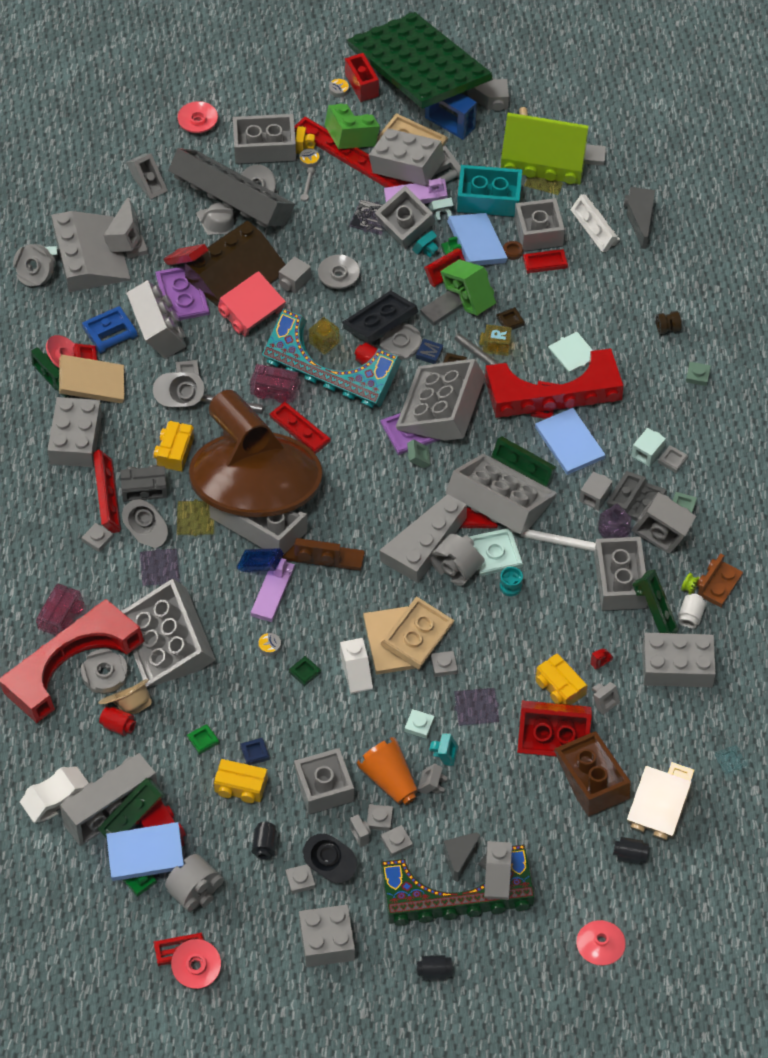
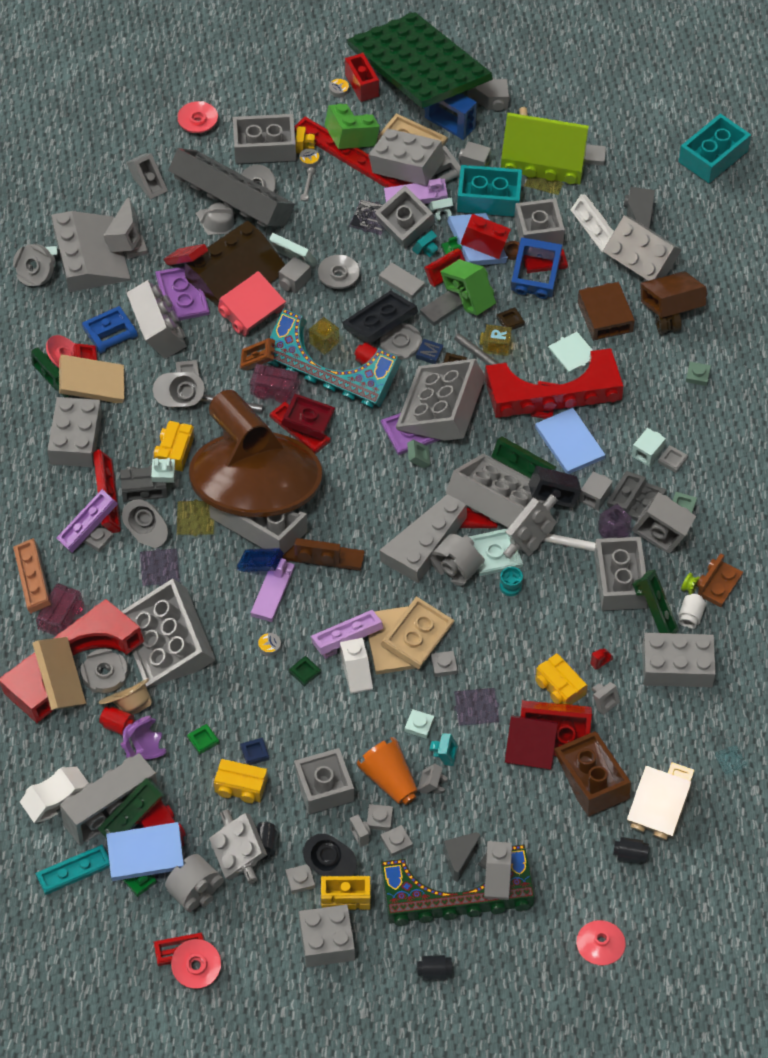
(32, 575): none -> nougat tile
(59, 673): none -> tan tile
(73, 869): none -> teal tile
(87, 520): none -> medium lavender tile
(144, 740): none -> medium lavender helmet
(163, 470): none -> light aqua tile
(238, 846): none -> light grey plate
(256, 357): none -> dark orange tile
(292, 249): none -> light aqua tile
(308, 416): none -> dark red tile
(346, 891): none -> yellow brick
(357, 627): none -> lavender hinge
(402, 280): none -> light grey tile
(475, 155): none -> light grey brick
(485, 236): none -> red brick
(531, 527): none -> light grey plate
(531, 742): none -> dark red tile
(542, 250): none -> blue window
(559, 484): none -> black brick
(605, 311): none -> reddish brown brick
(641, 249): none -> light grey brick
(673, 294): none -> reddish brown brick
(714, 148): none -> teal brick

